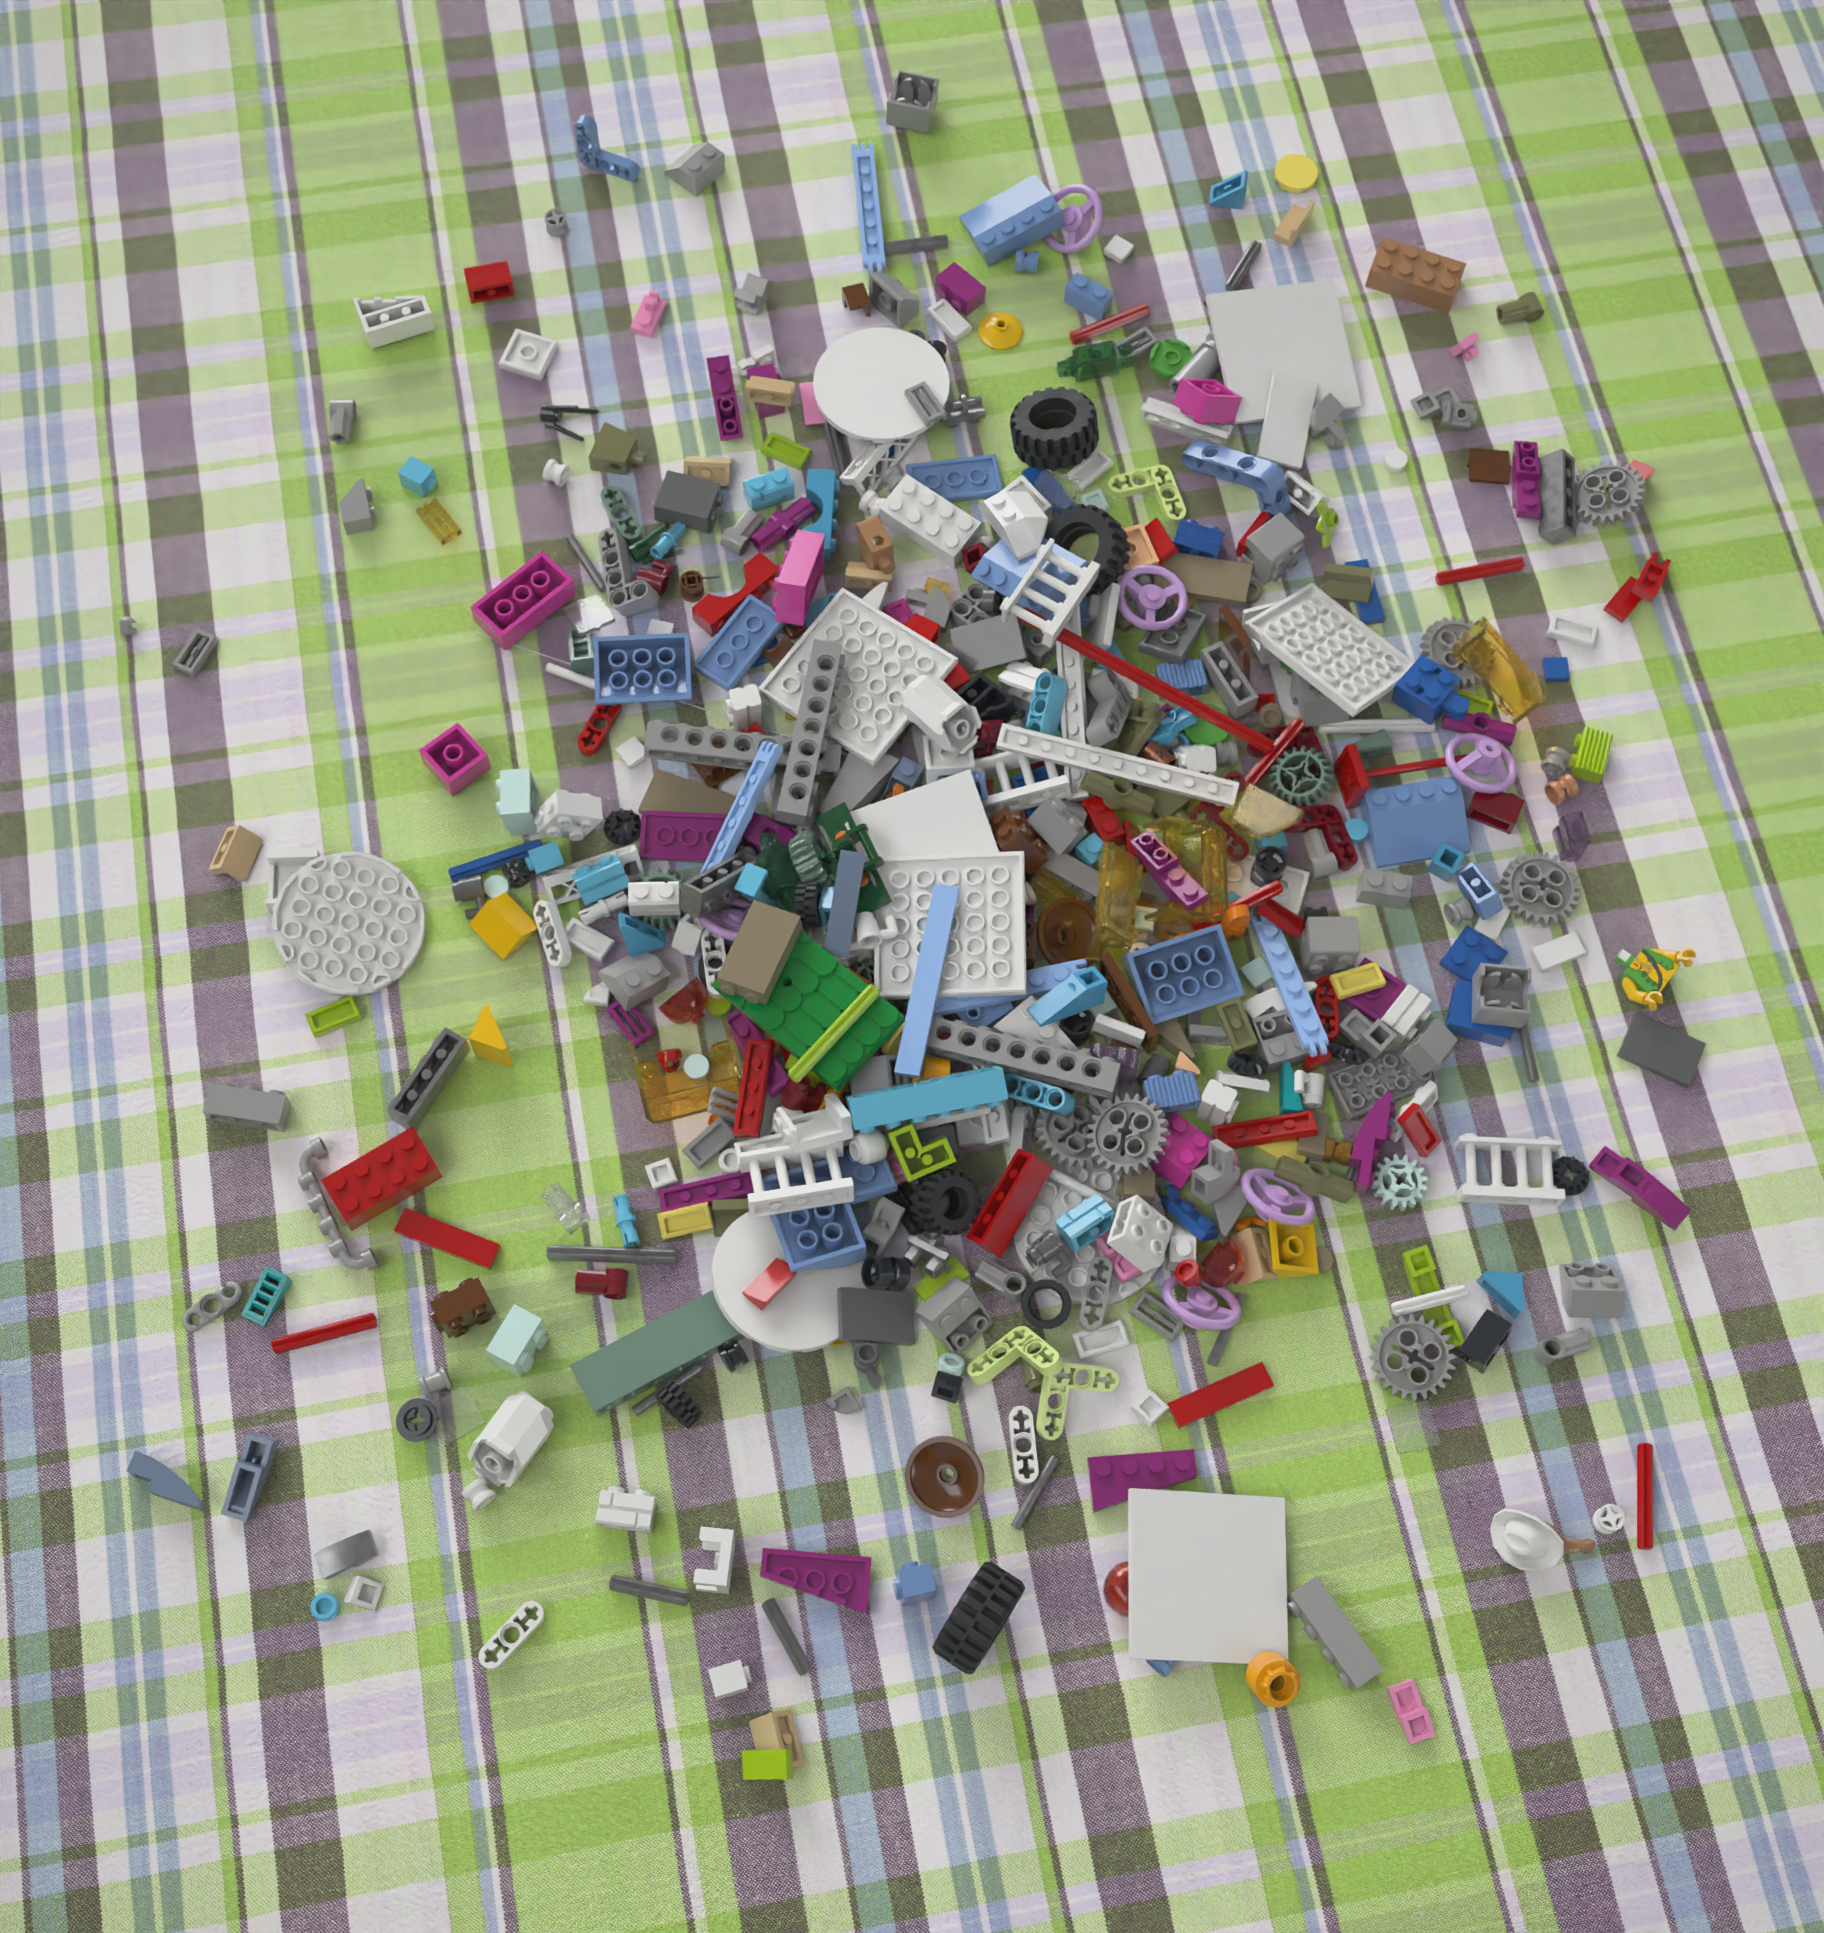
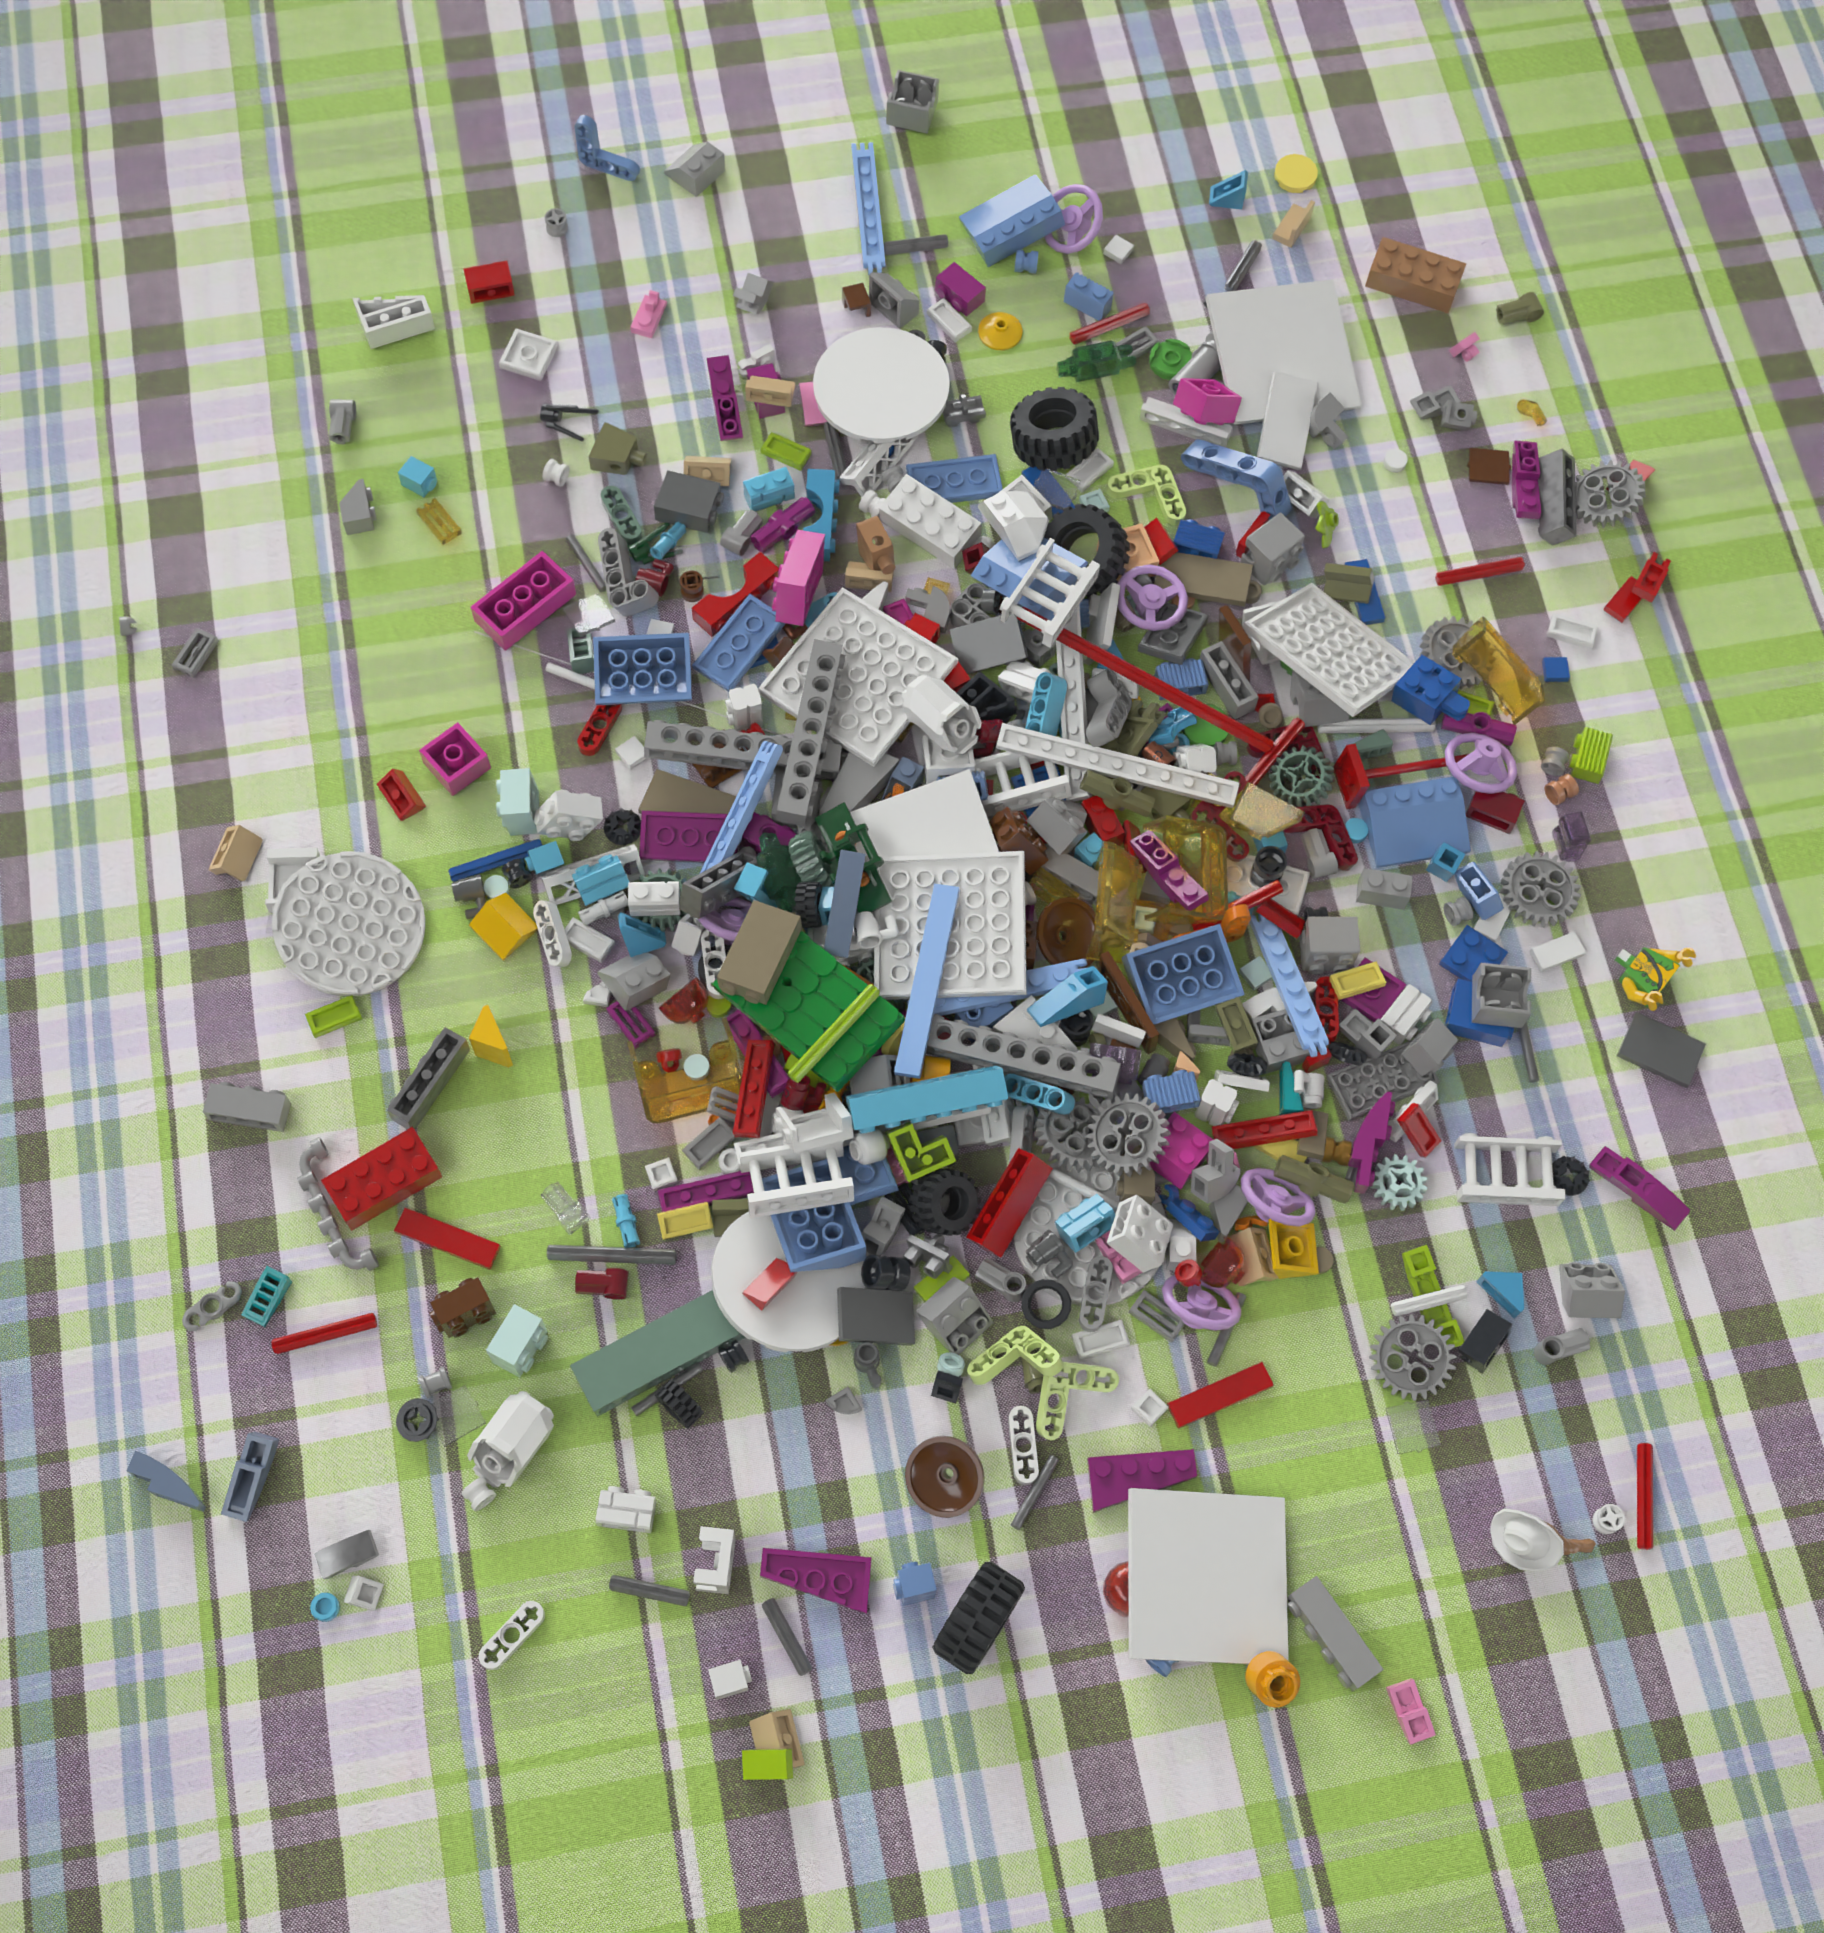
(400, 794): none -> red slope
(918, 408): light grey tile -> none
(1532, 410): none -> clear yellow arm

